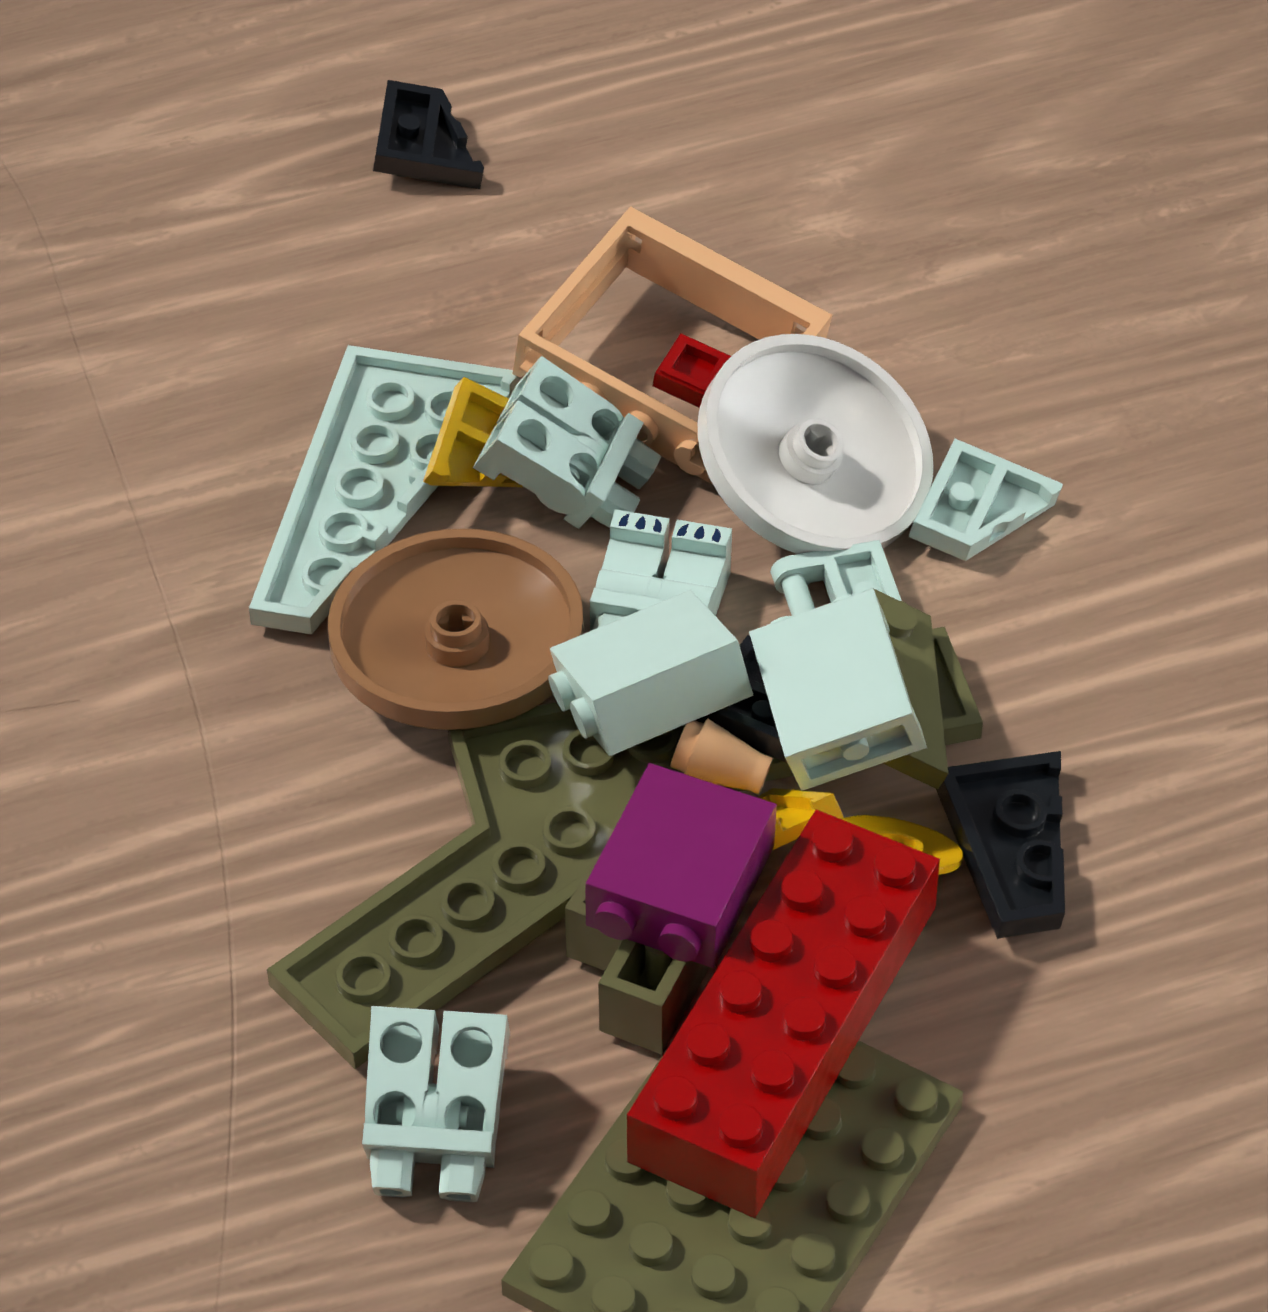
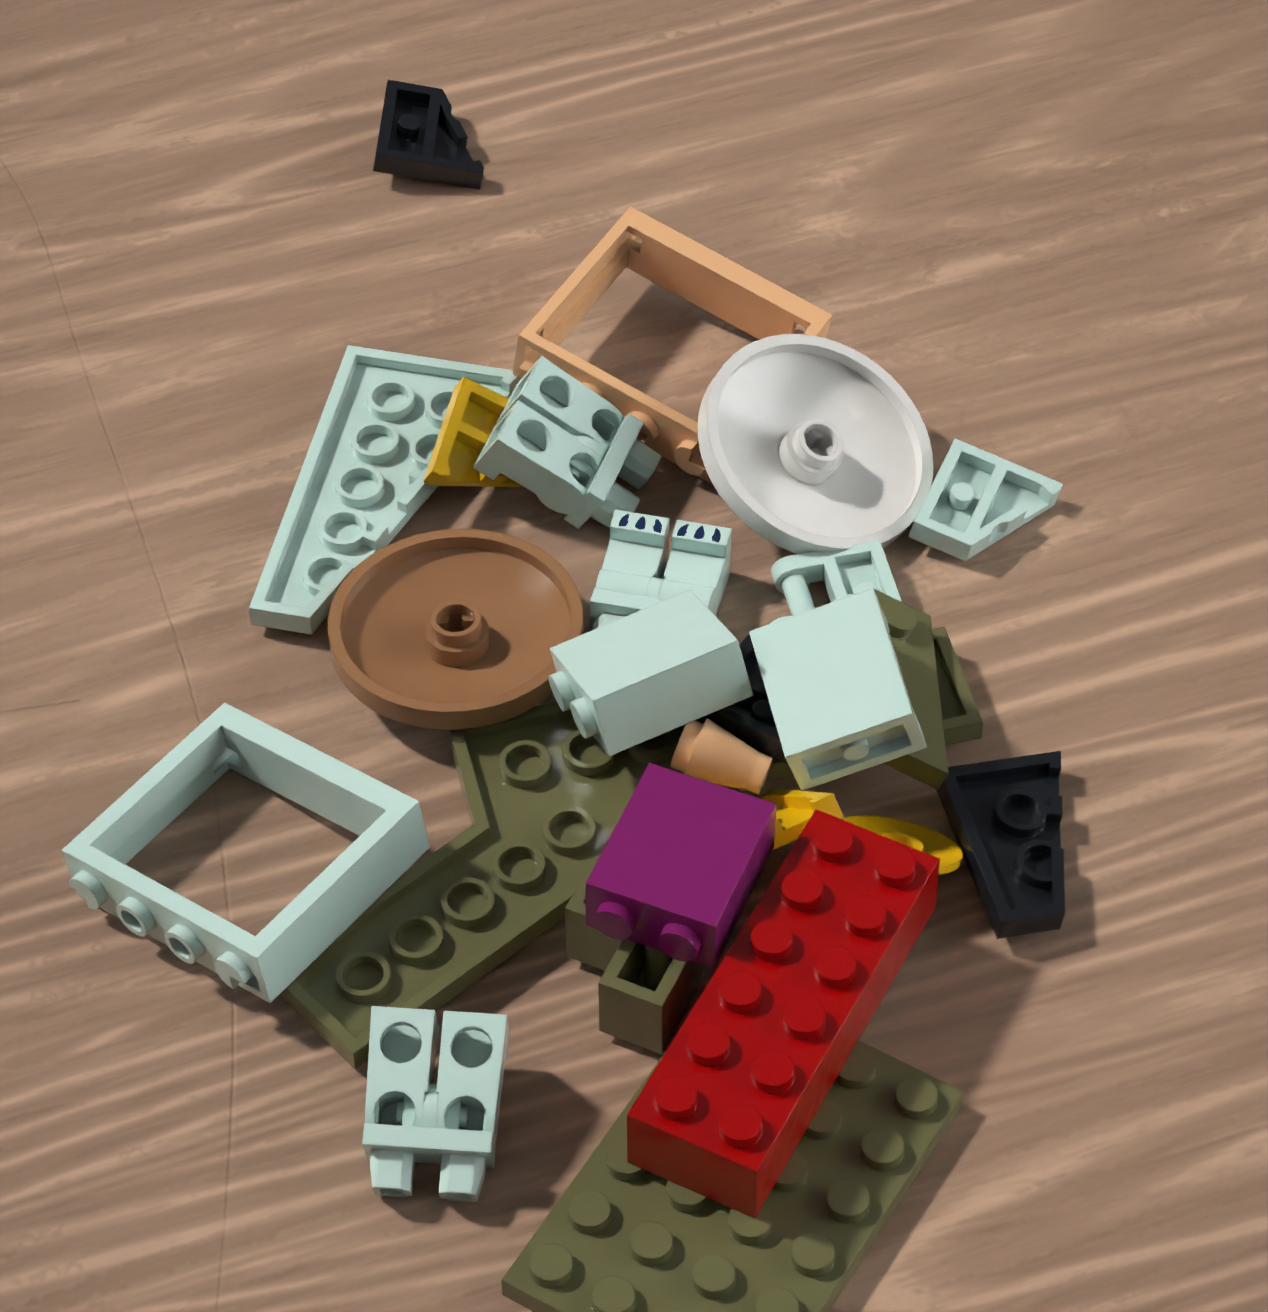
(265, 964): none -> light aqua window
(688, 369): red tile -> none

